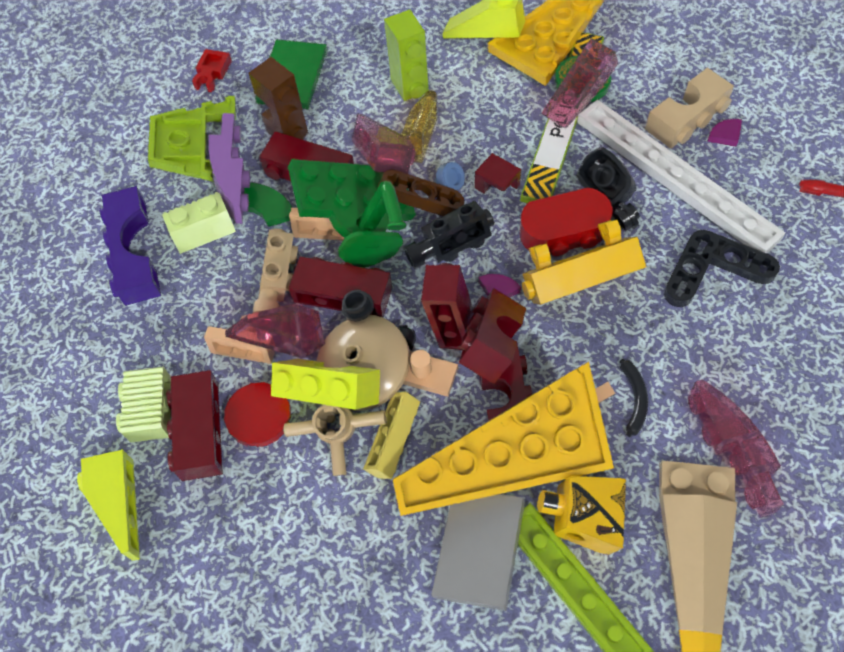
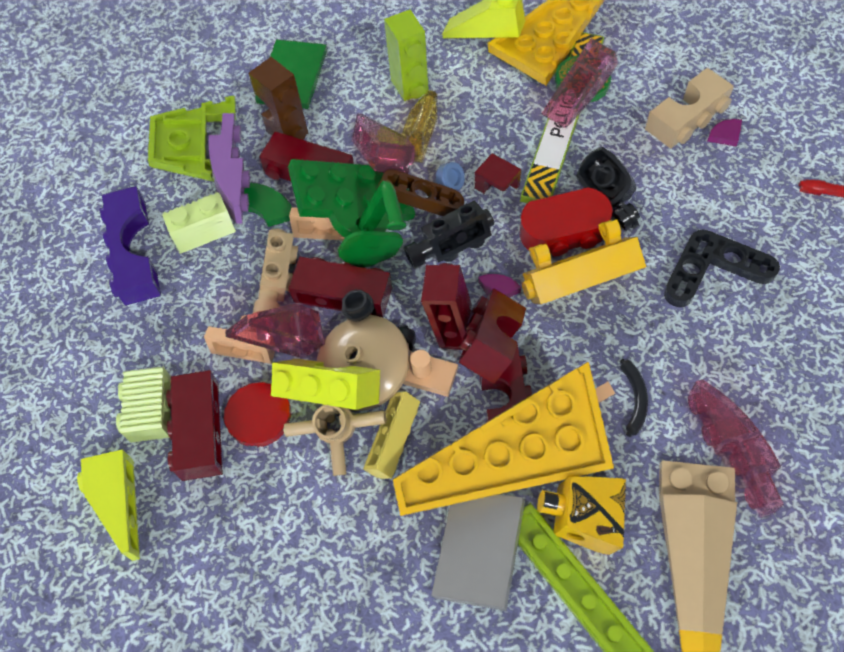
(210, 67): red plate -> none
(681, 178): white plate -> none

